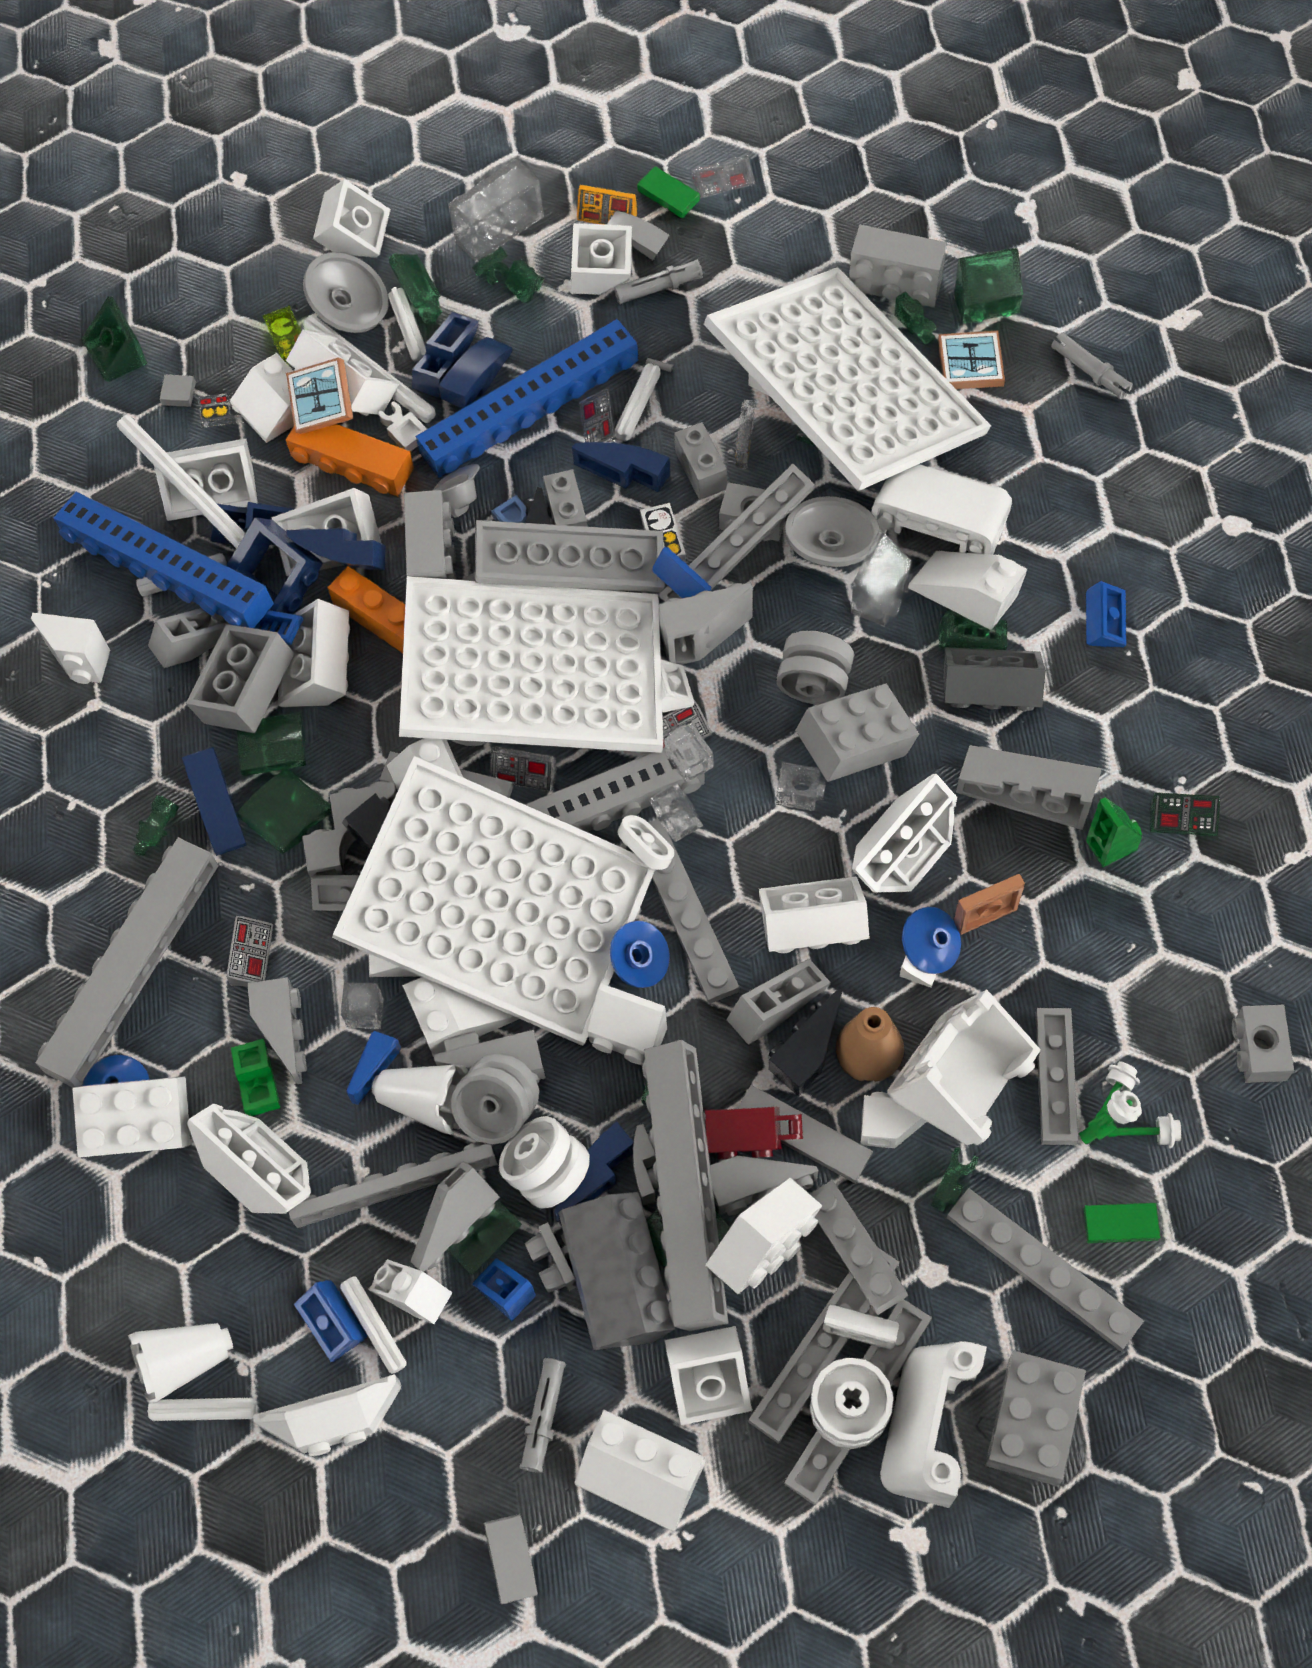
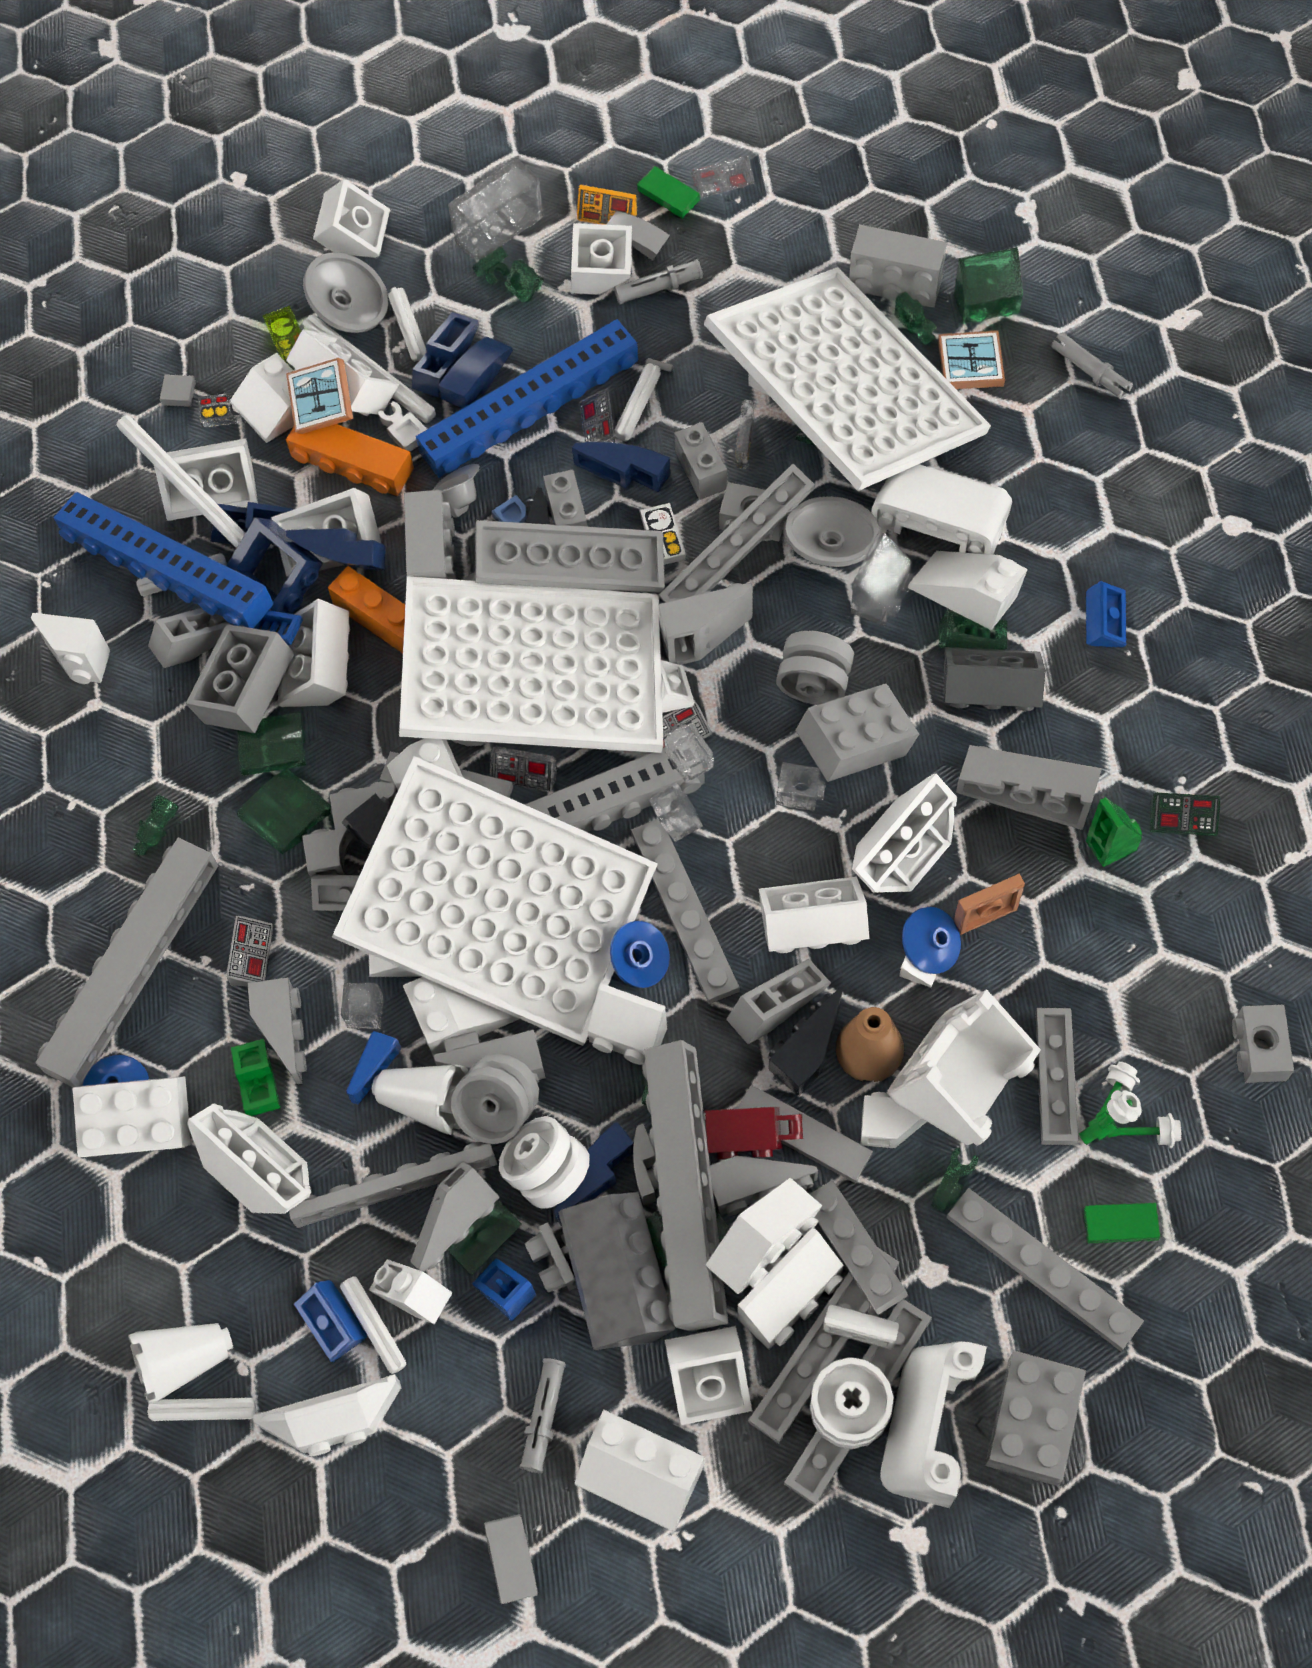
(113, 342): clear green slope -> none
(214, 801): dark blue slope -> none
(417, 285): clear green hinge -> none
(645, 842): white plate -> none
(678, 575): blue slope -> none
(791, 1290): none -> white slope

